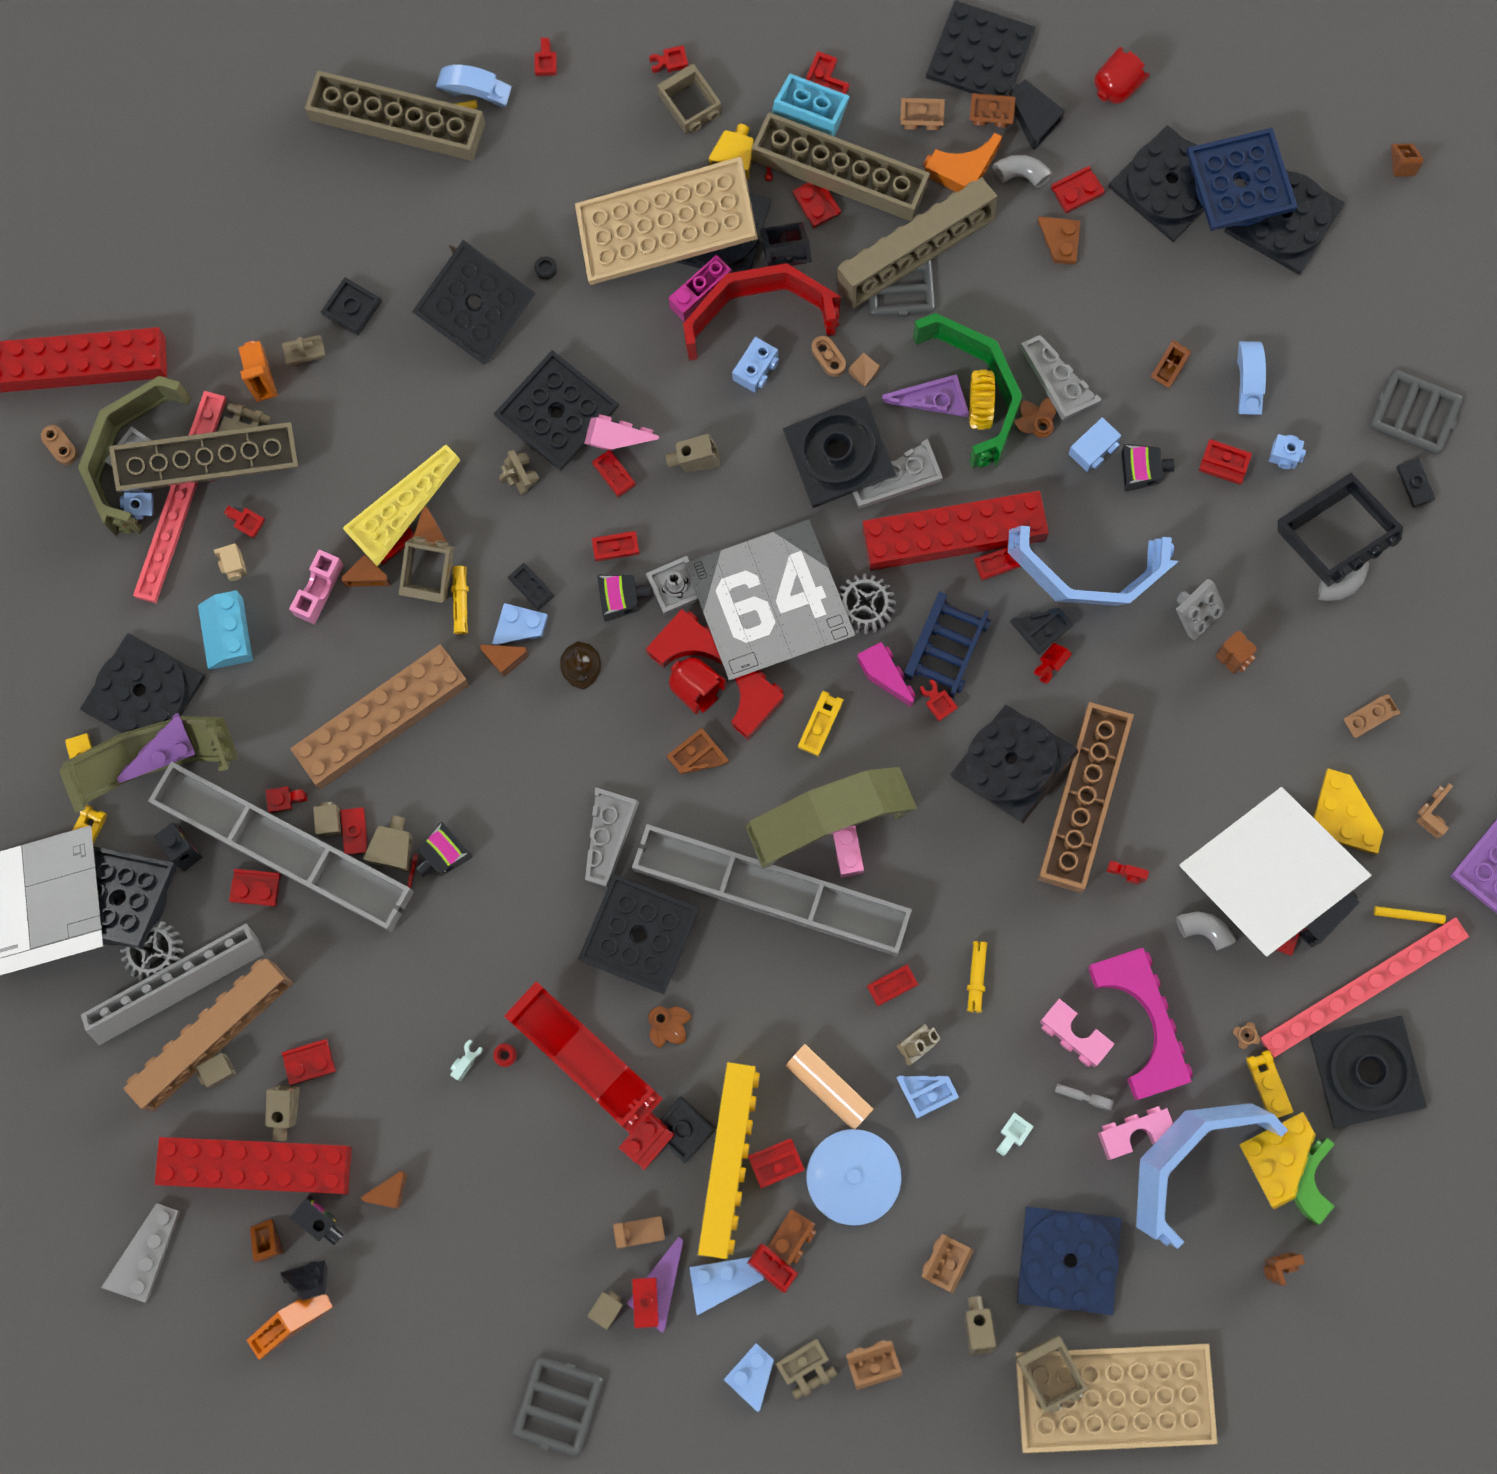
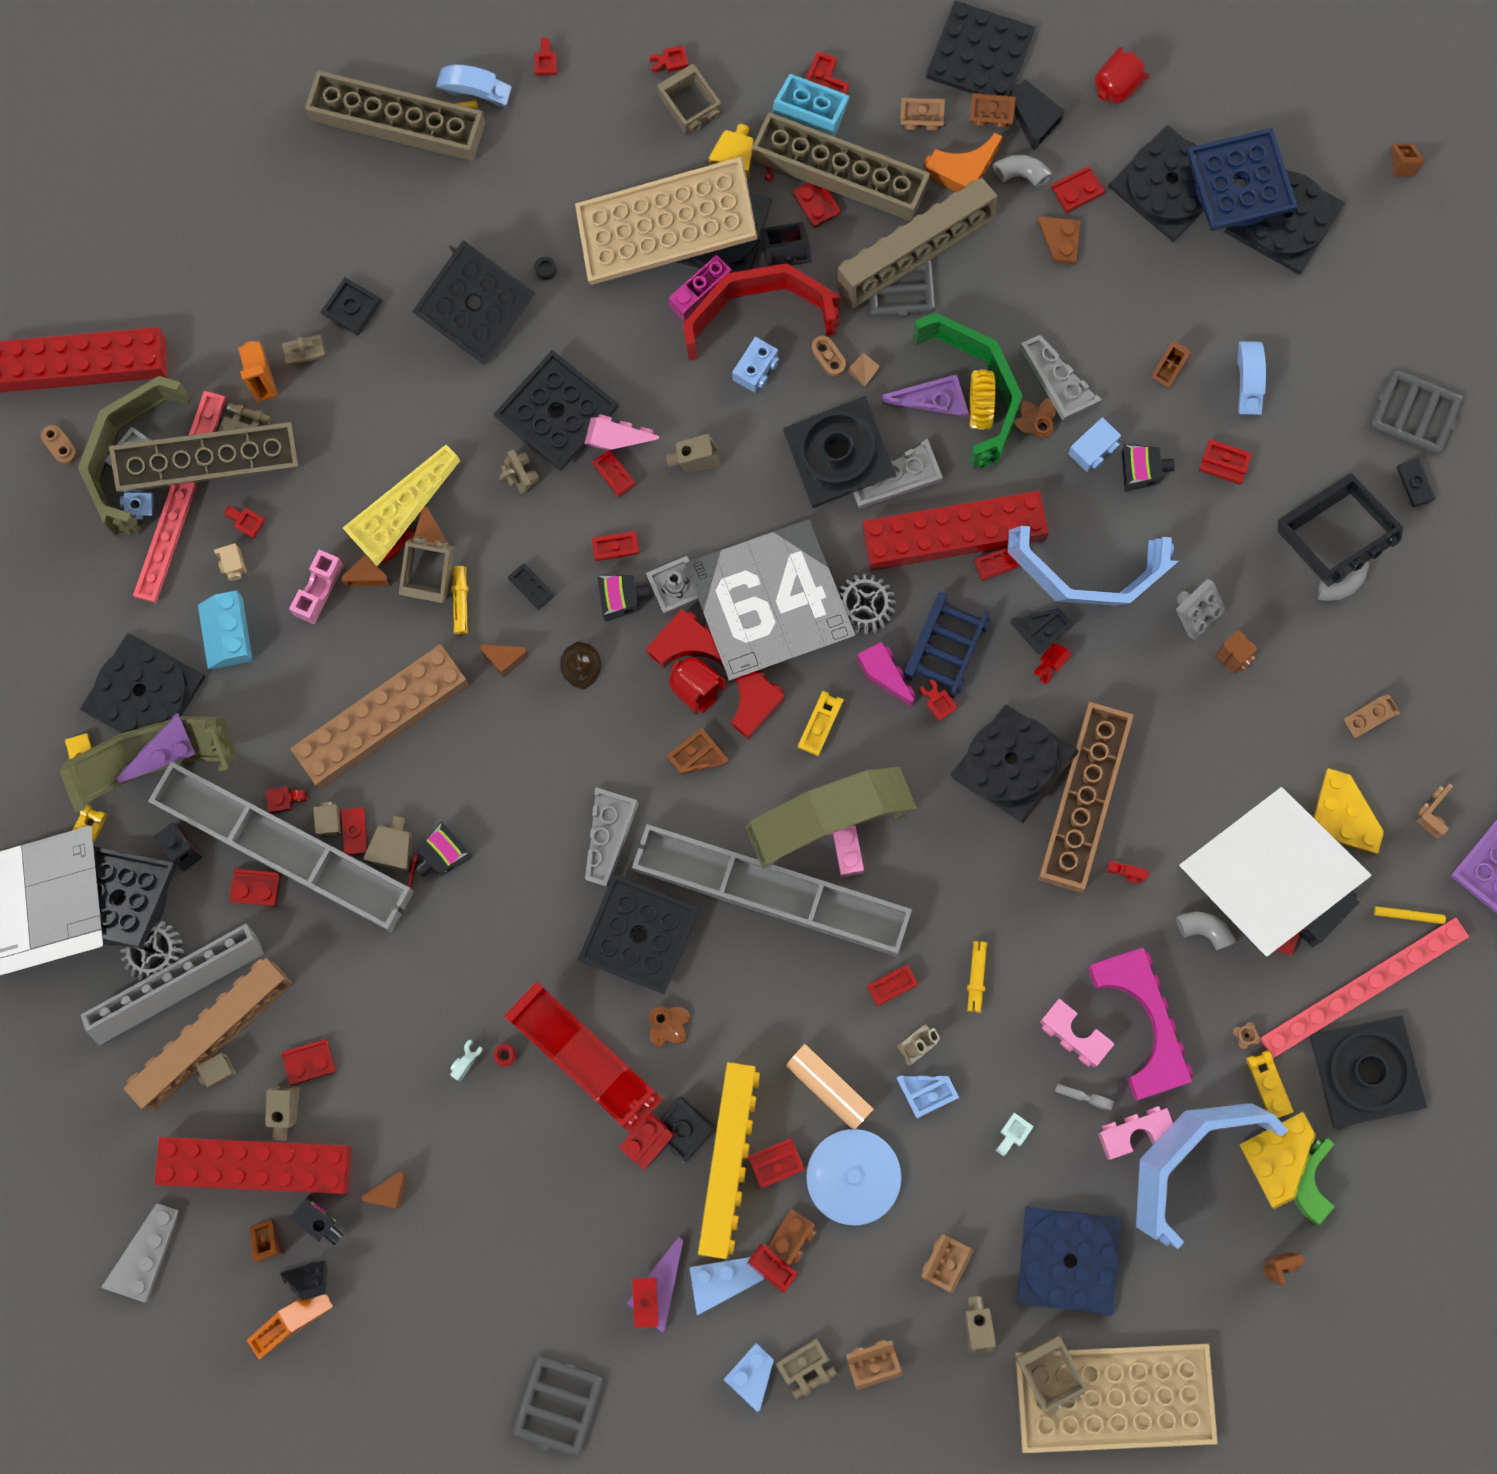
(519, 624): light blue wing -> none
(606, 1309): dark tan brick -> none
(639, 1232): medium nougat bracket -> none
(1287, 451): light blue brick -> none

